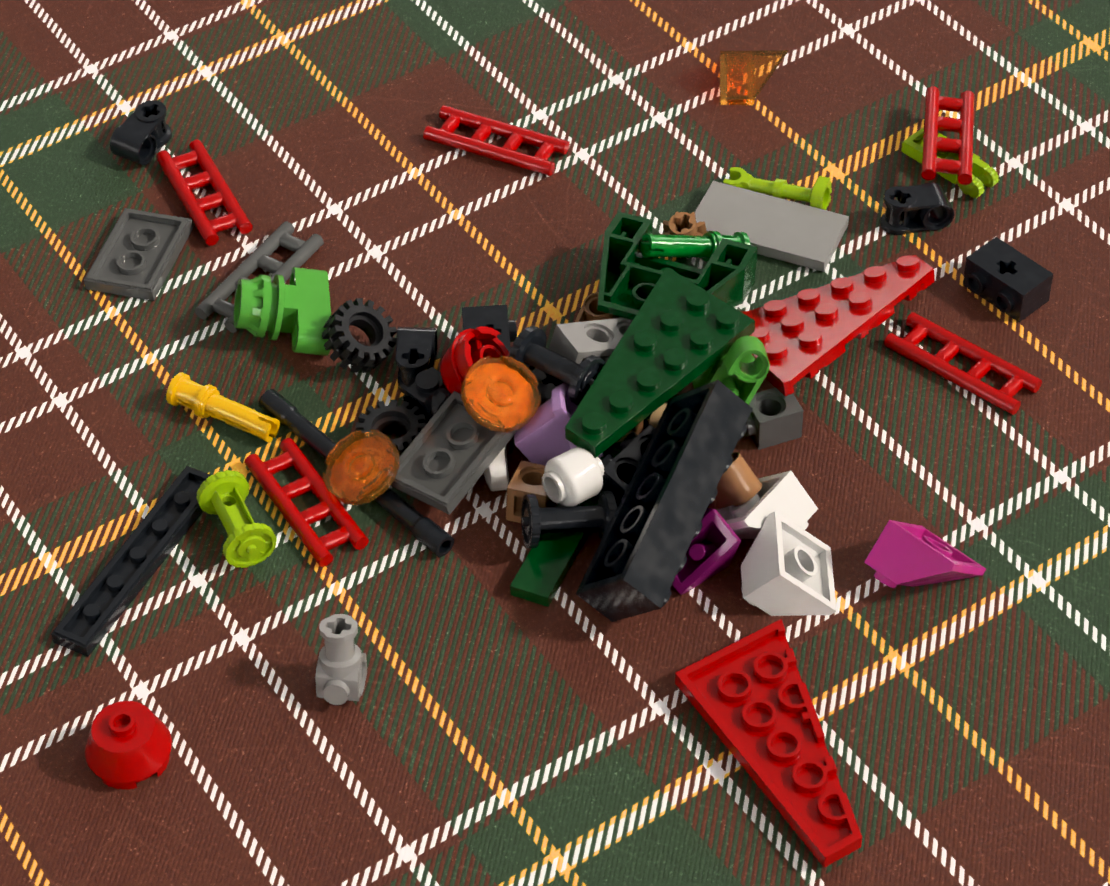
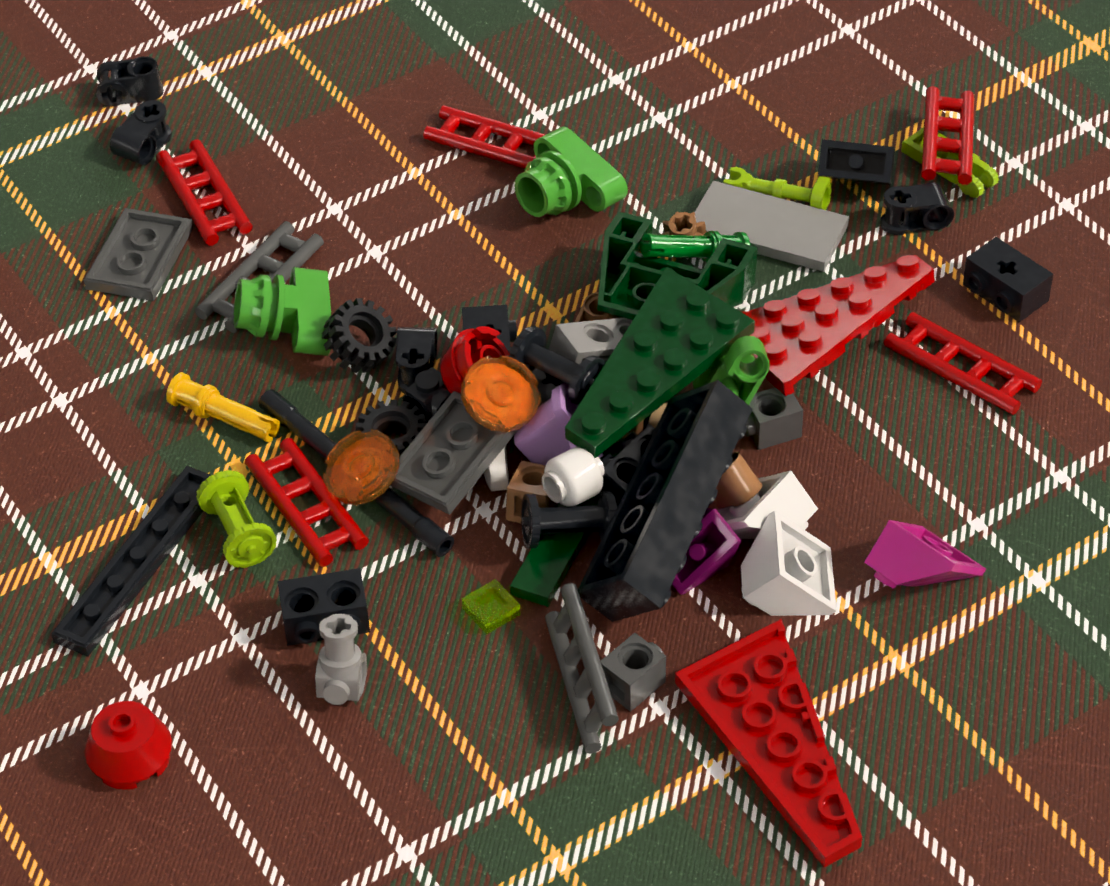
(131, 79): none -> black piece
(316, 597): none -> black brick
(491, 606): none -> clear neon green tile
(565, 174): none -> bright green beam
(593, 676): none -> dark grey bar
(634, 671): none -> dark grey brick
(745, 74): clear orange slope -> none
(856, 162): none -> black brick

